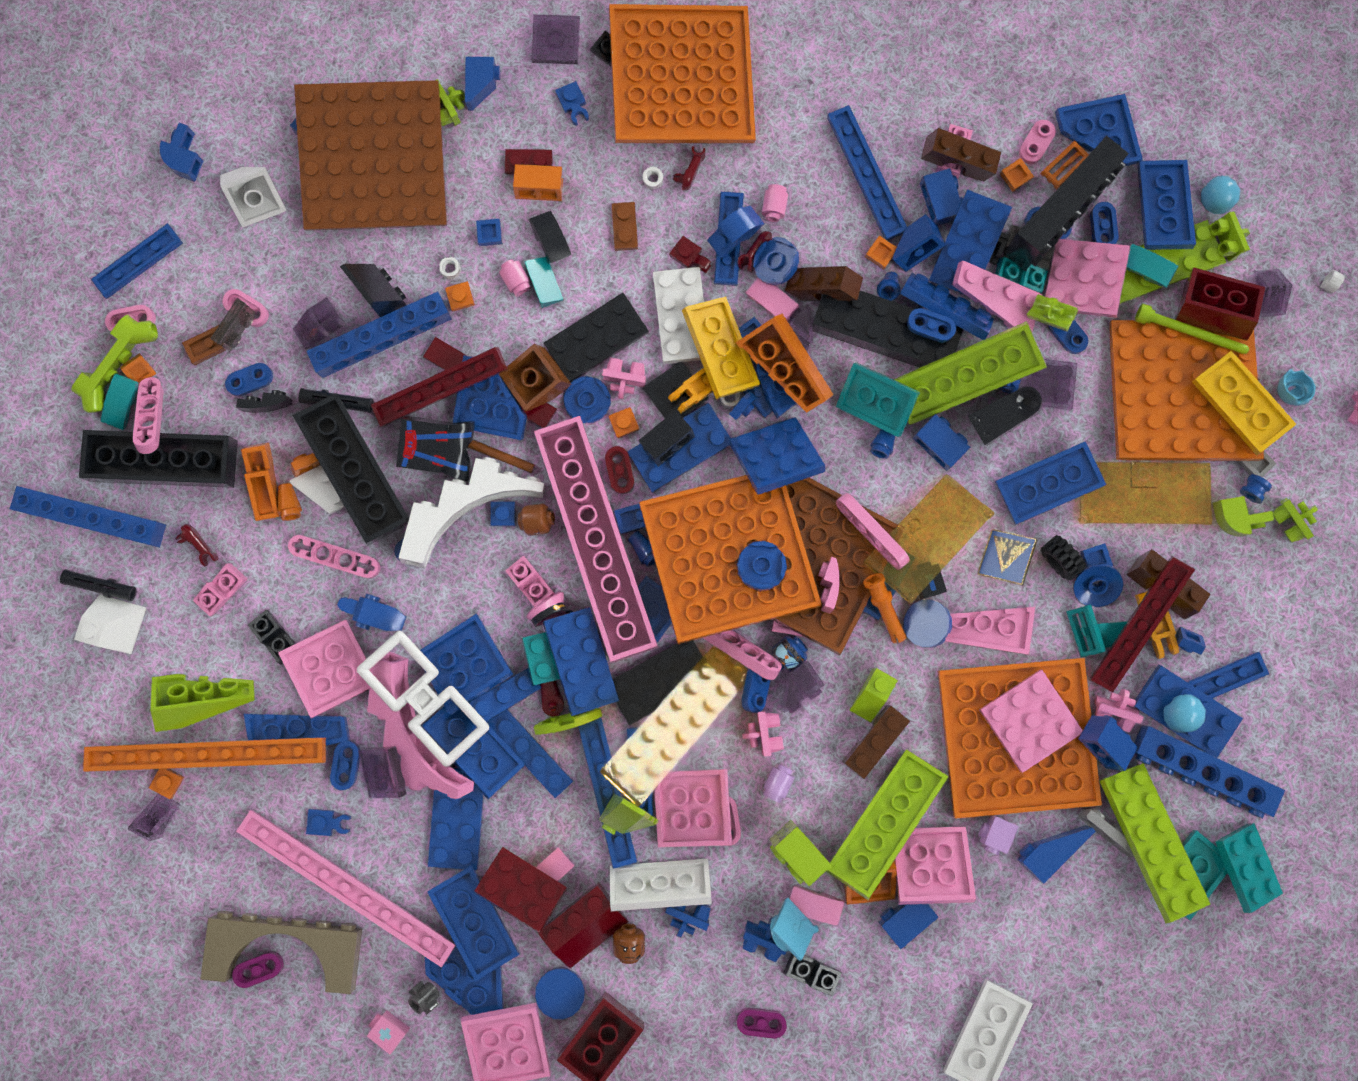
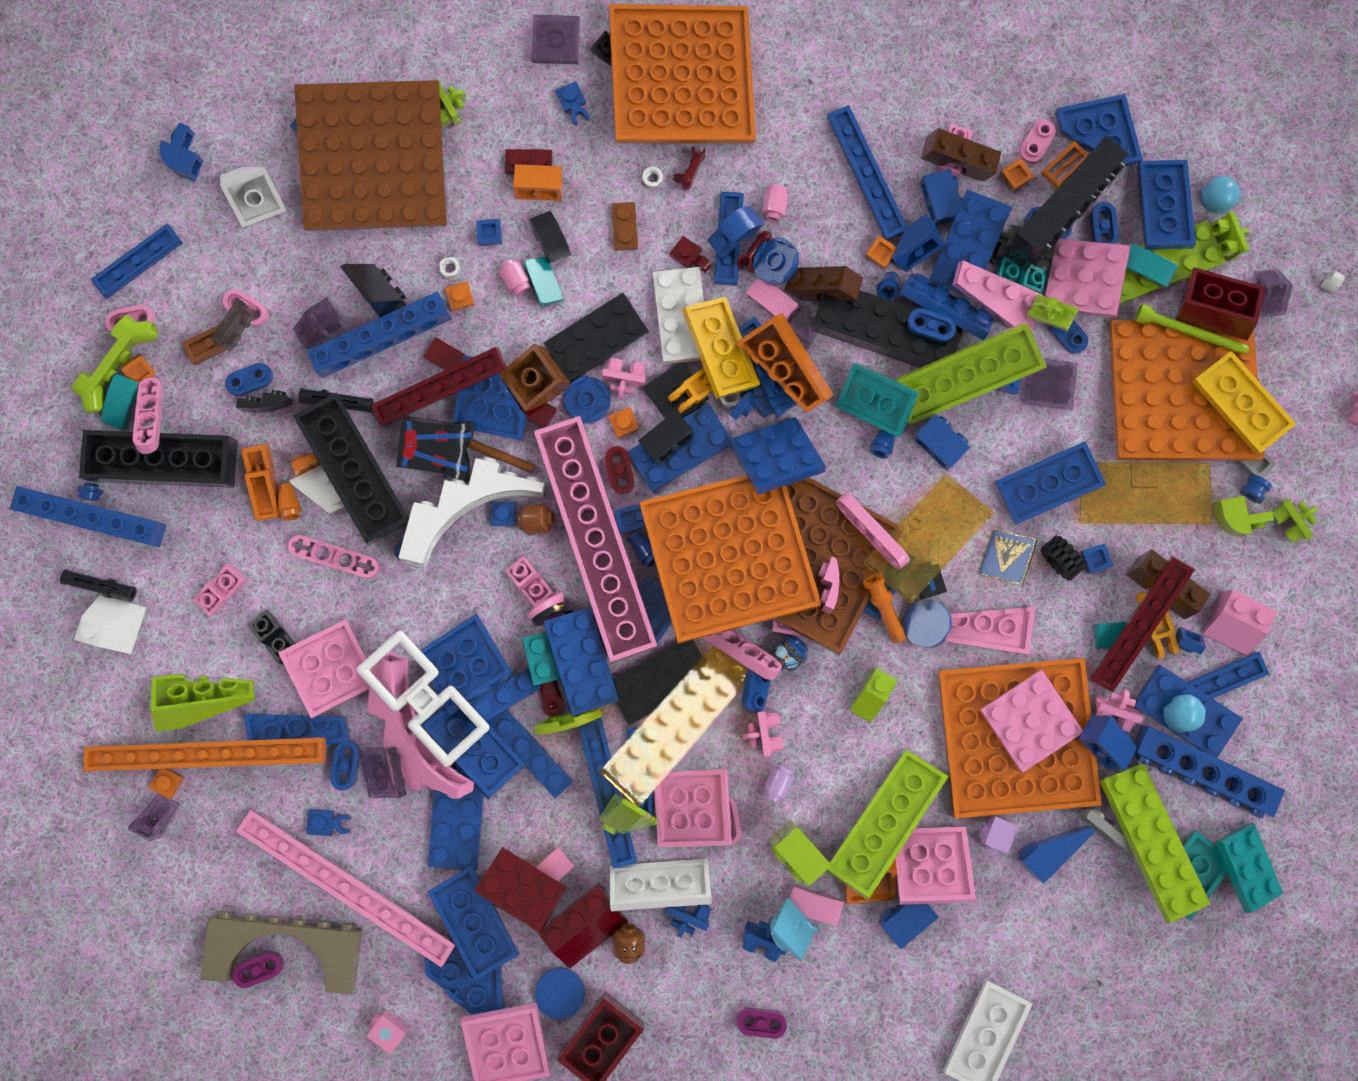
(89, 491): none -> blue plate
(191, 535): dark red piece -> none
(370, 612): blue hinge -> none
(423, 997): dark grey gear -> none
(479, 79): blue slope -> none
(761, 566): blue tile -> none
(798, 685): clear purple slope -> none
(814, 973): black slope -> none
(876, 742): reddish brown arch -> none
(1006, 414): black piece -> none
(1089, 629): teal tile -> none
(1103, 592): blue dish -> none
(1239, 622): none -> bright pink slope
(1302, 393): medium azure hair -> none

